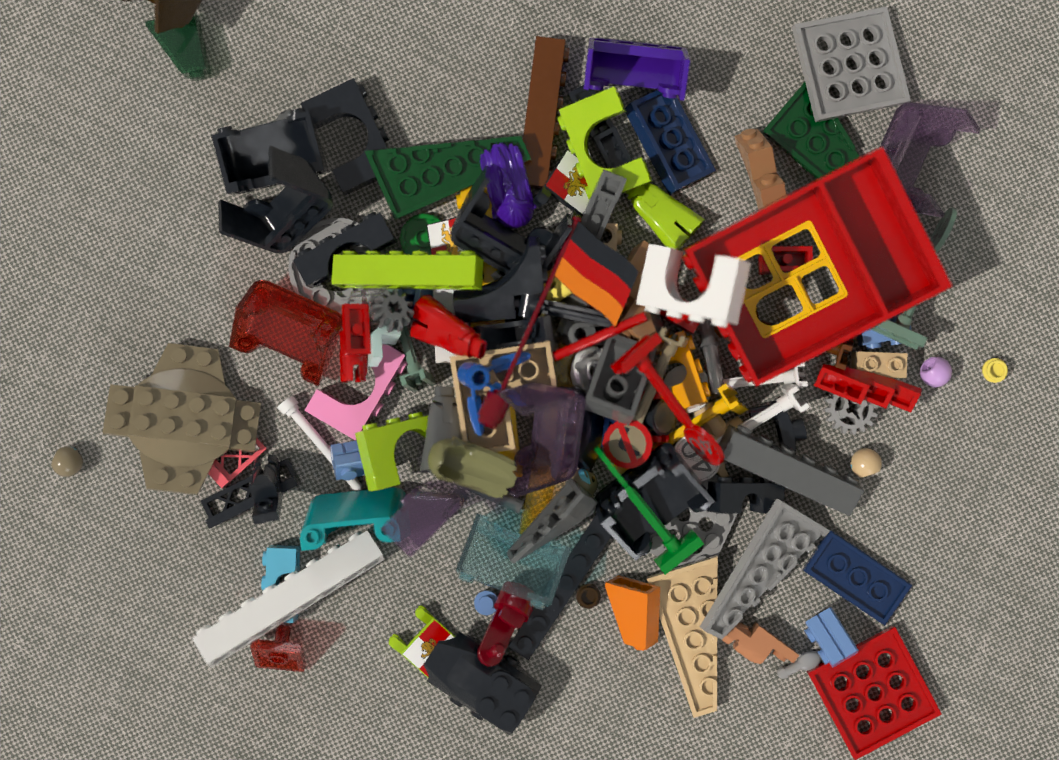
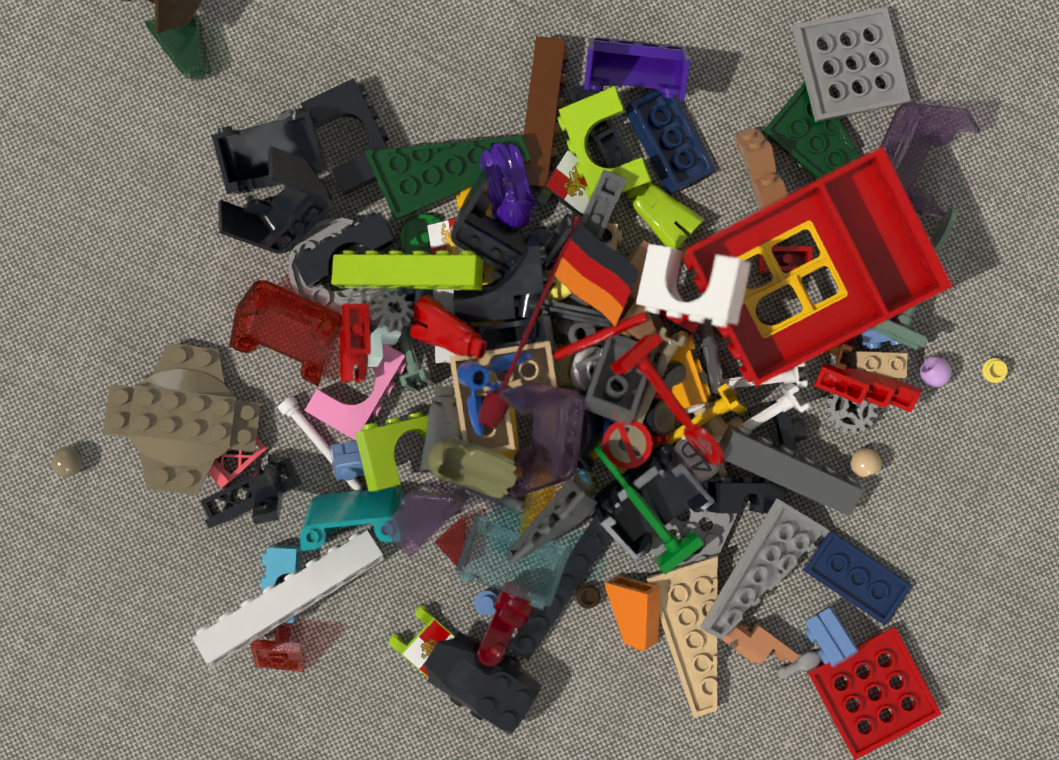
(453, 540): none -> clear red slope

